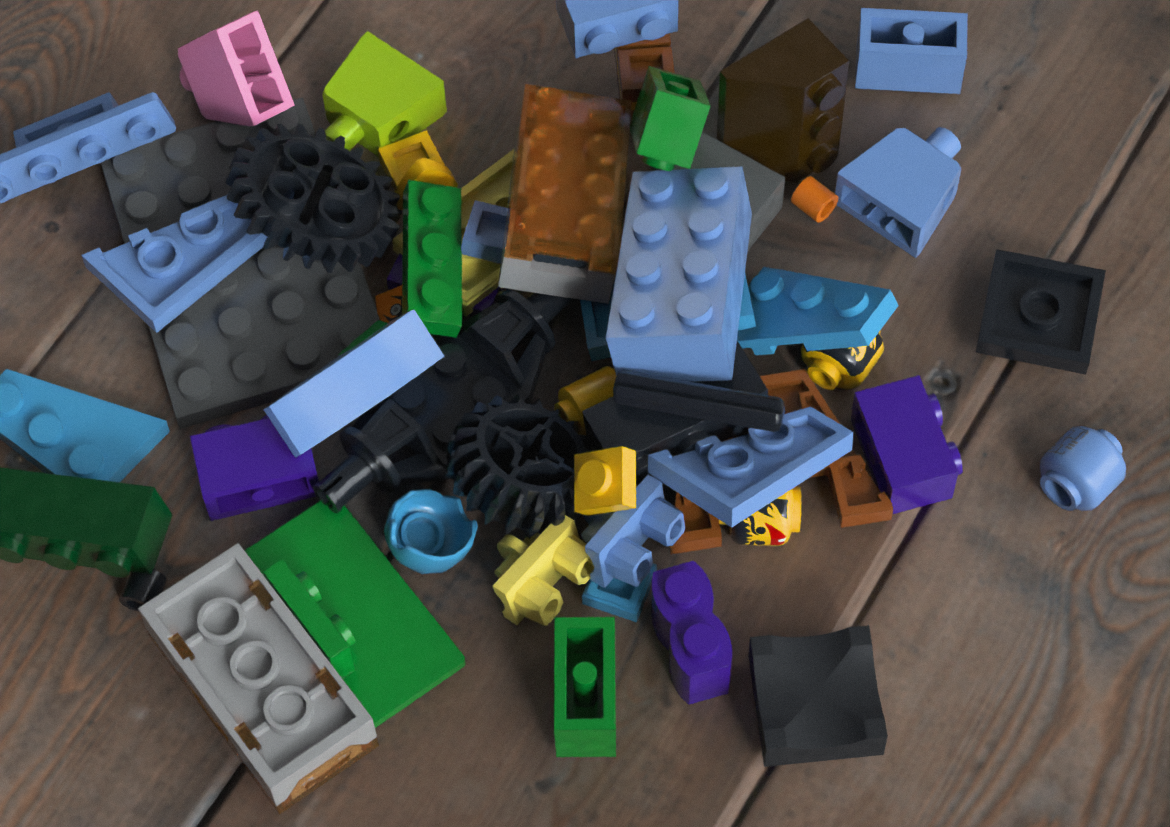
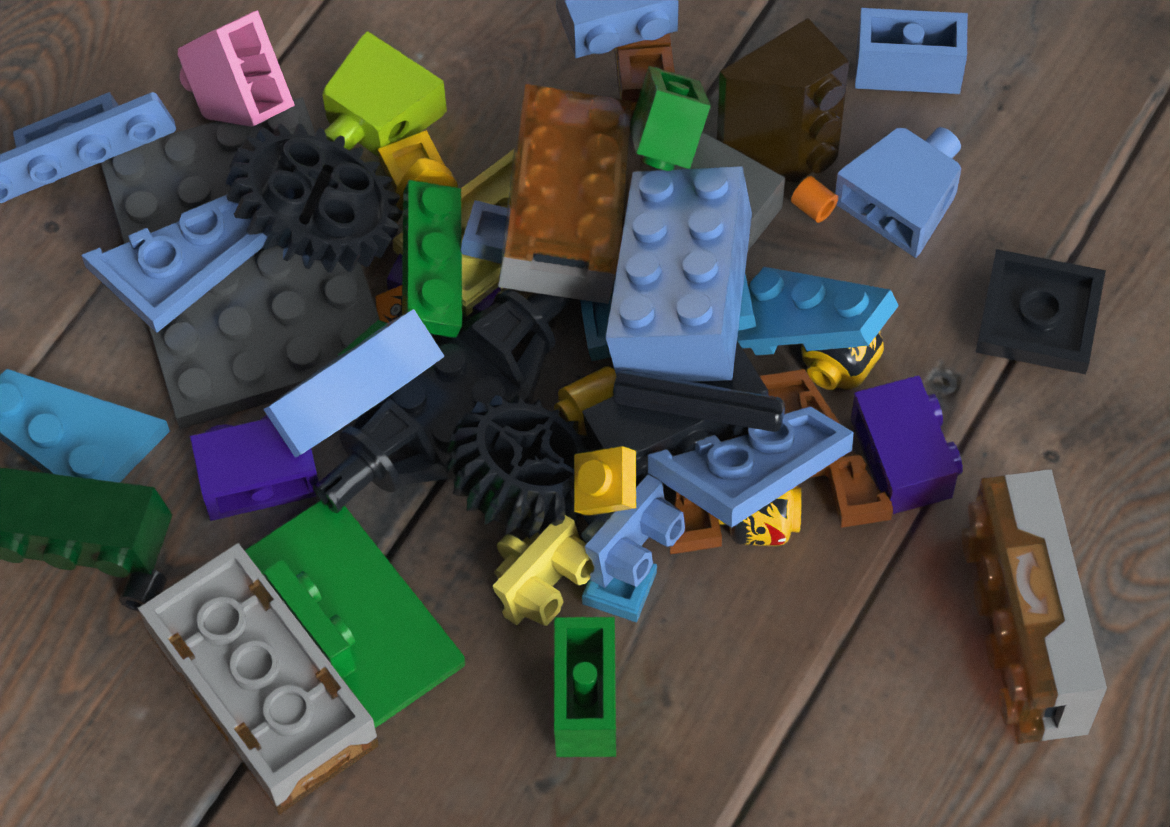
(429, 531): dark azure hair -> none
(691, 632): dark purple brick -> none
(817, 697): black brick -> none
(1033, 608): none -> piece
(1082, 468): medium blue head -> none

